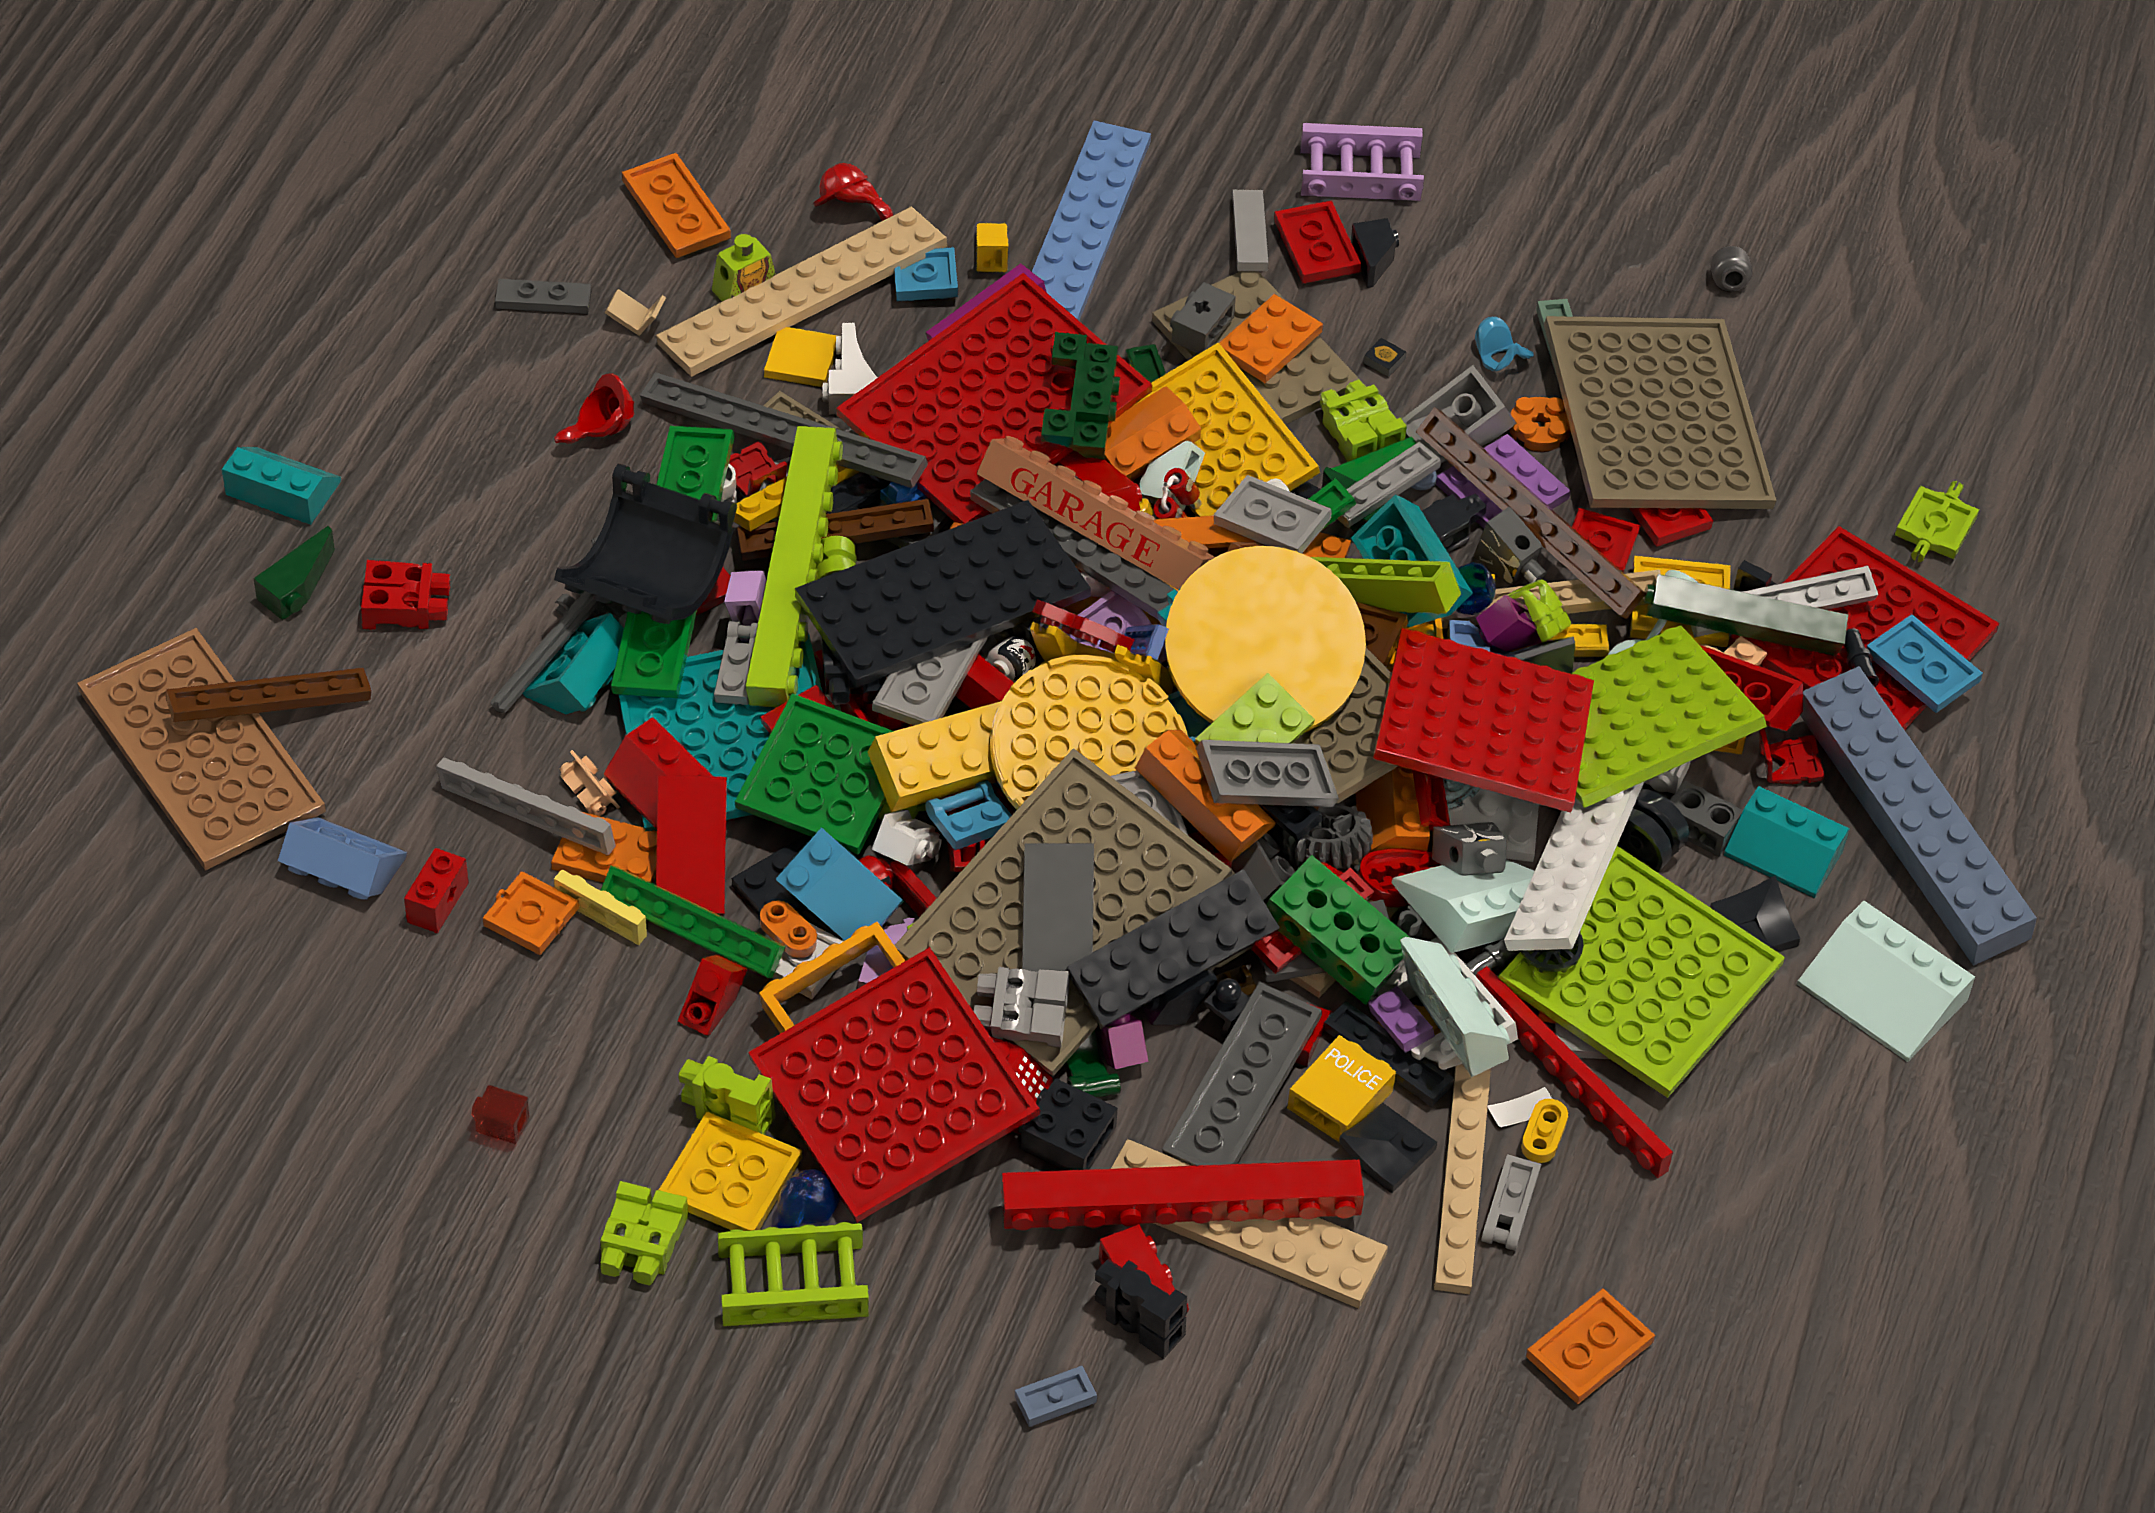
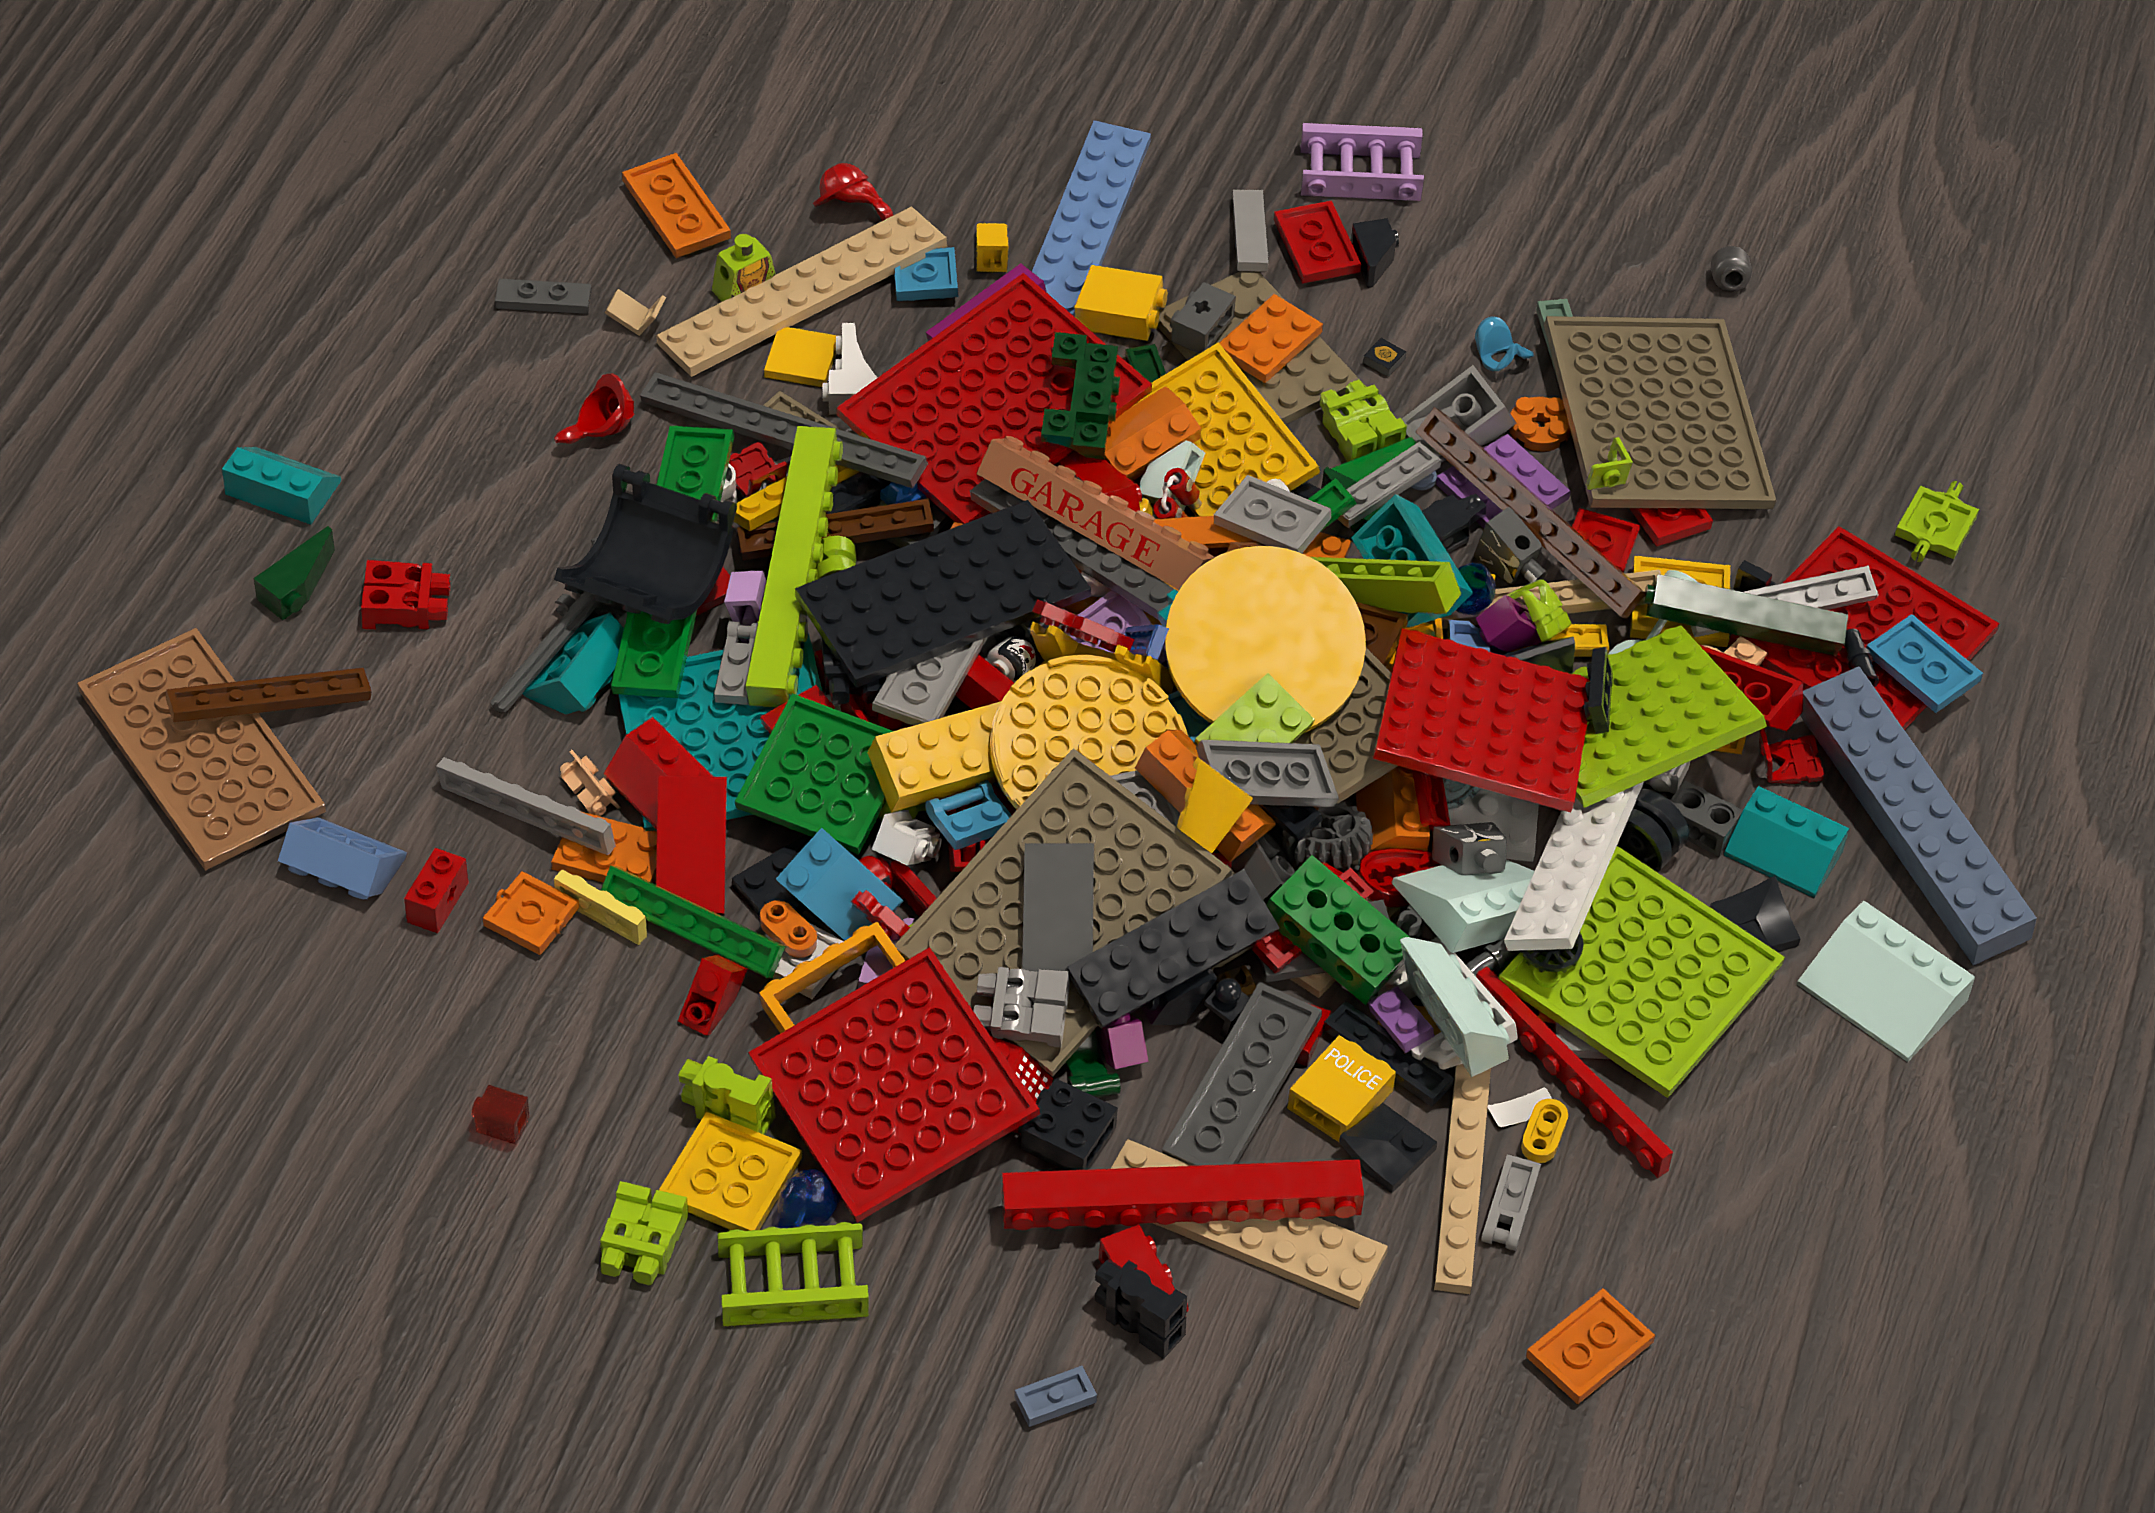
(875, 912): none -> red plate
(1121, 302): none -> yellow brick
(1211, 806): none -> yellow slope
(1599, 690): none -> black plate
(1612, 472): none -> lime bracket

